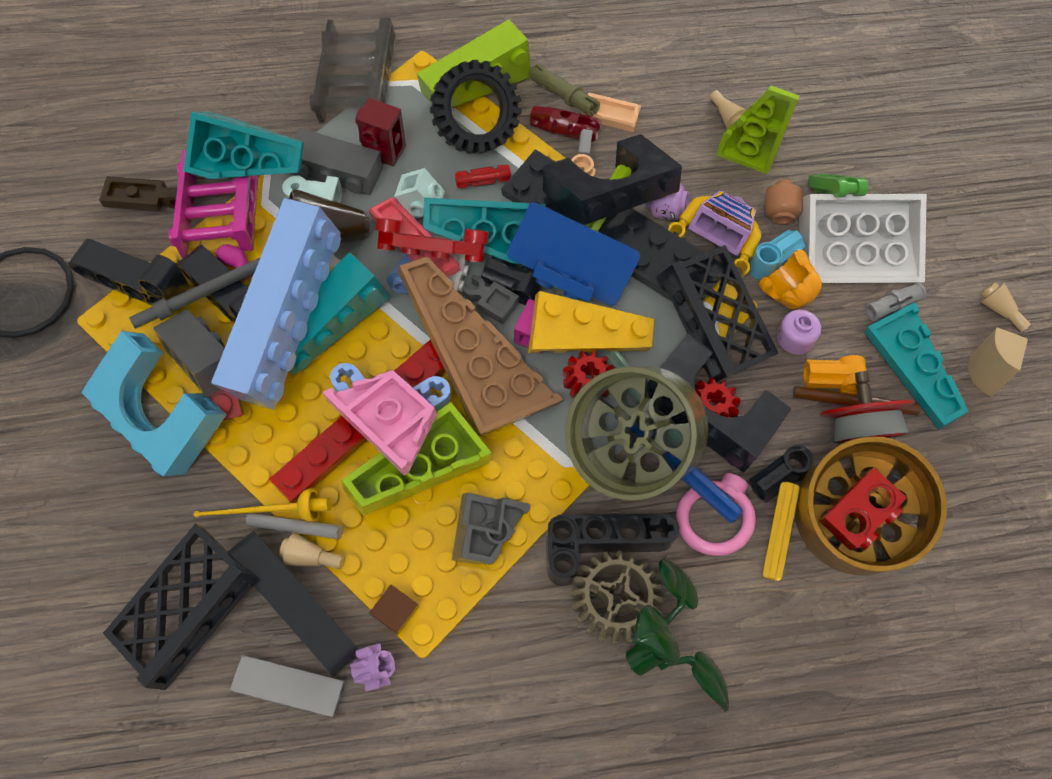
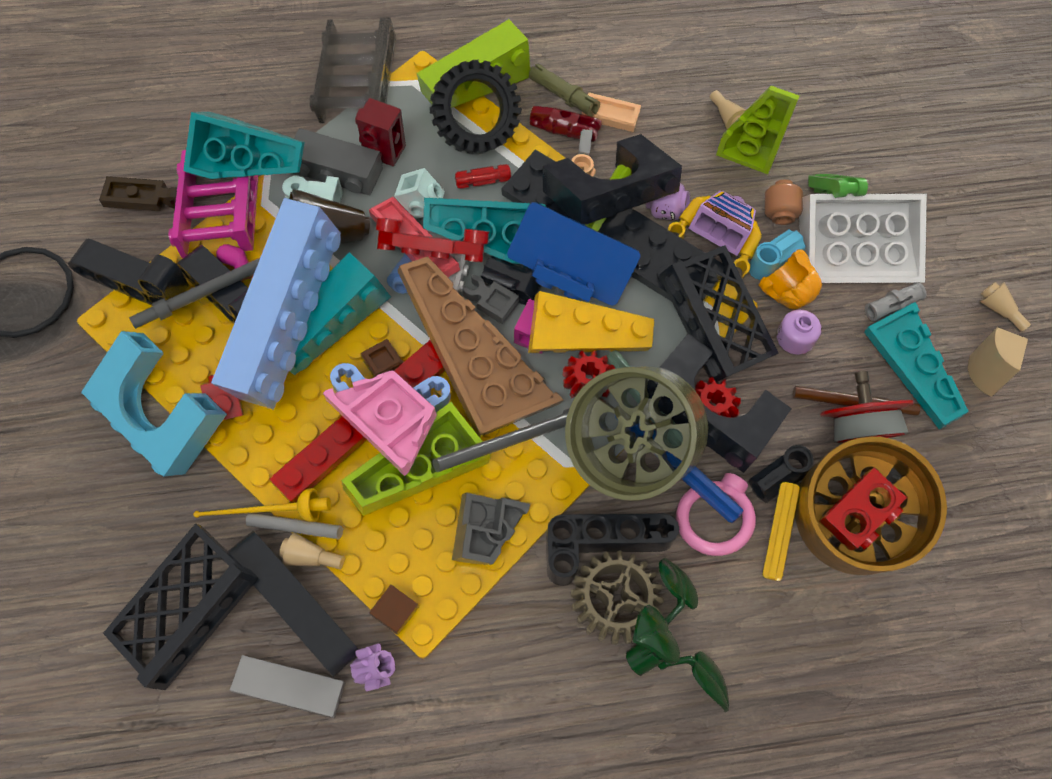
(192, 348): dark grey brick -> none
(381, 358): none -> reddish brown tile
(500, 442): none -> dark grey bar
(834, 373): light orange piece -> none

